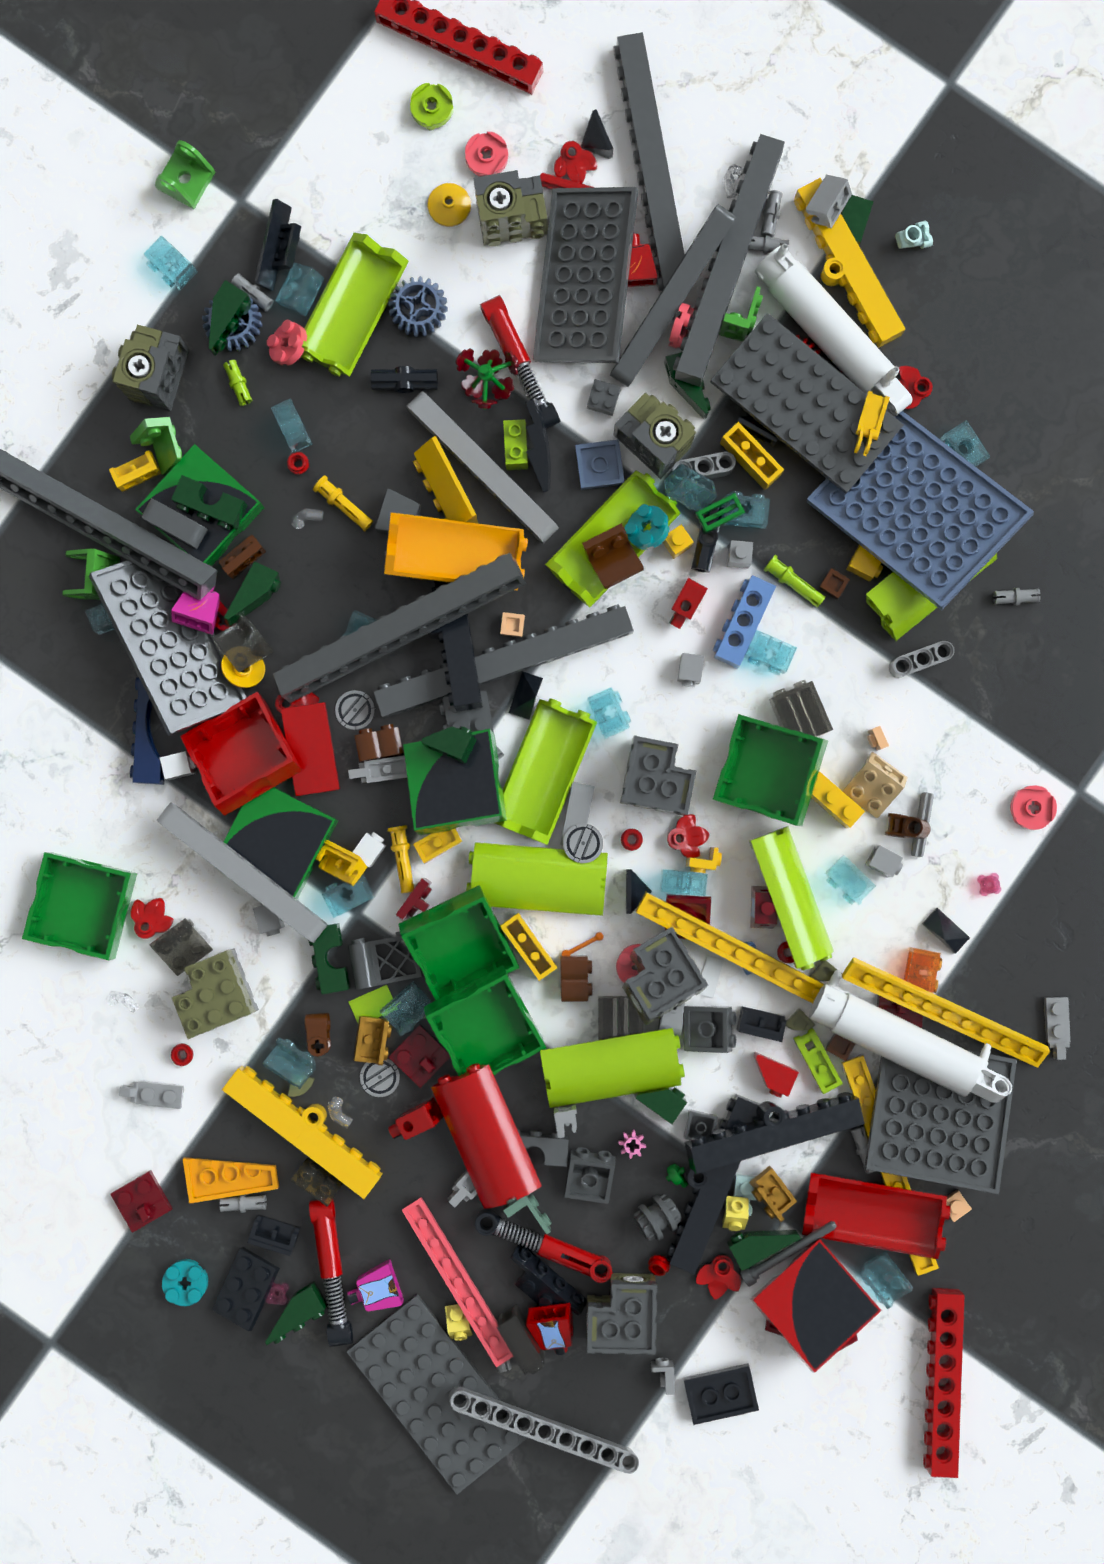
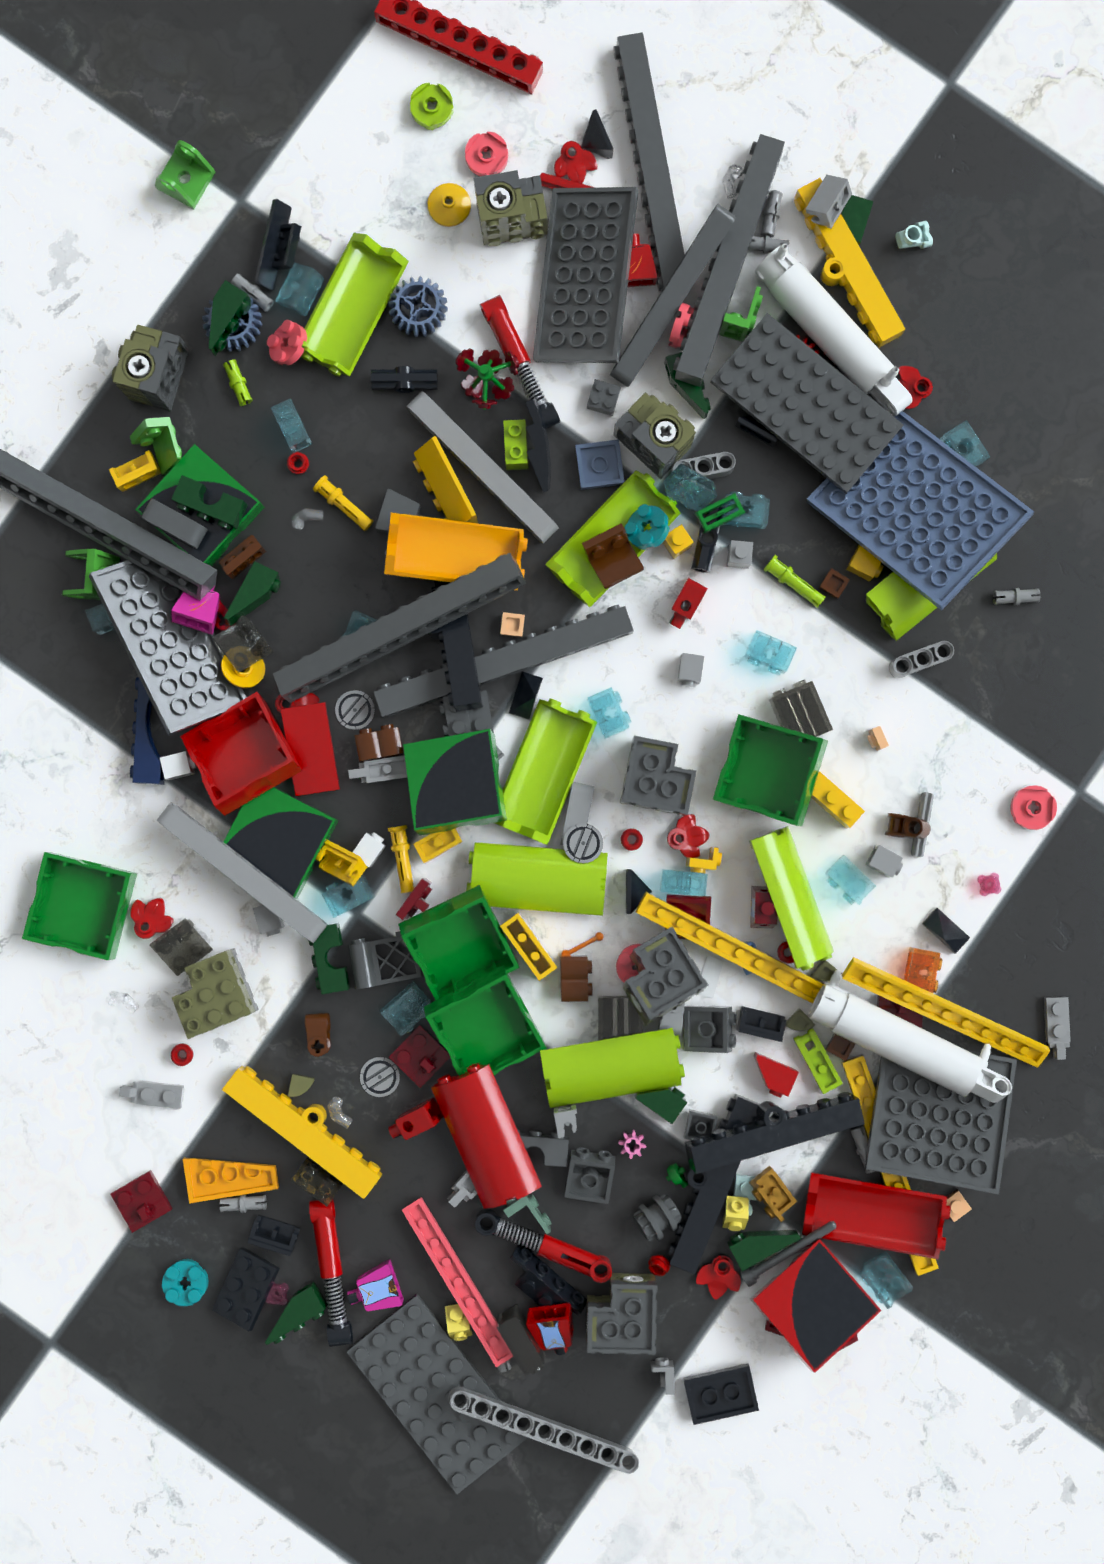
(181, 269): clear light blue brick -> none
(290, 1063): clear light blue bracket -> none
(371, 1003): lime sticker -> none
(371, 1040): pearl gold bracket -> none
(452, 743): dark green slope -> none
(751, 456): yellow brick -> none
(762, 592): medium blue brick -> none
(871, 420): yellow arm -> none
(875, 785): tan bracket -> none
(947, 1463): red brick -> none

